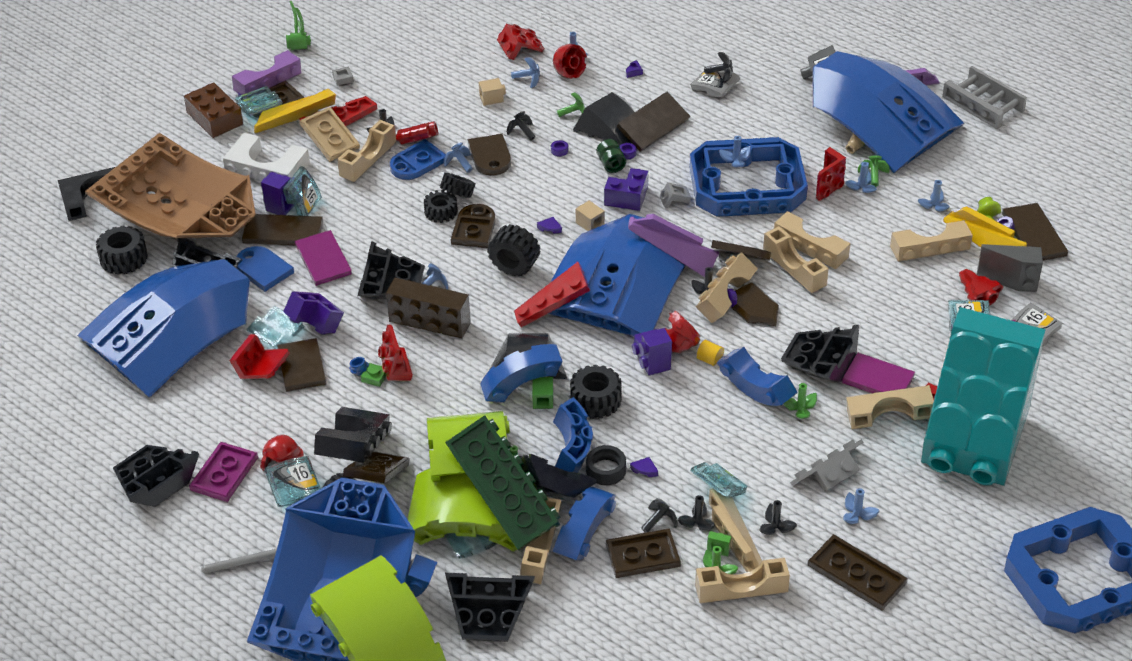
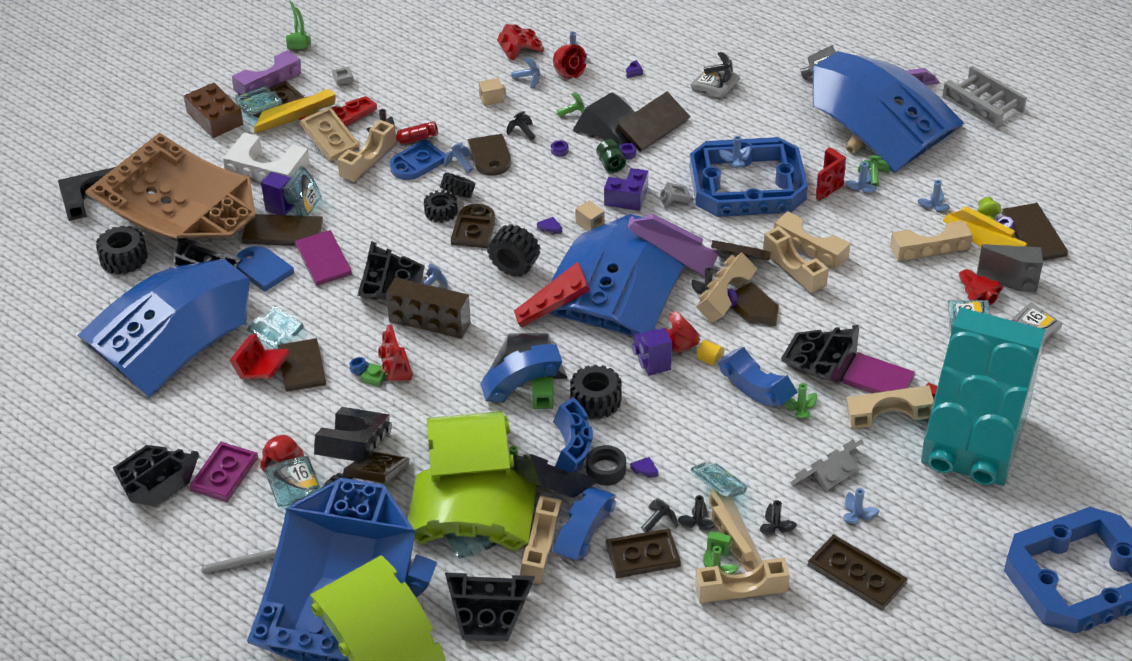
(314, 310): dark purple brick -> none
(503, 482): dark green bracket -> none

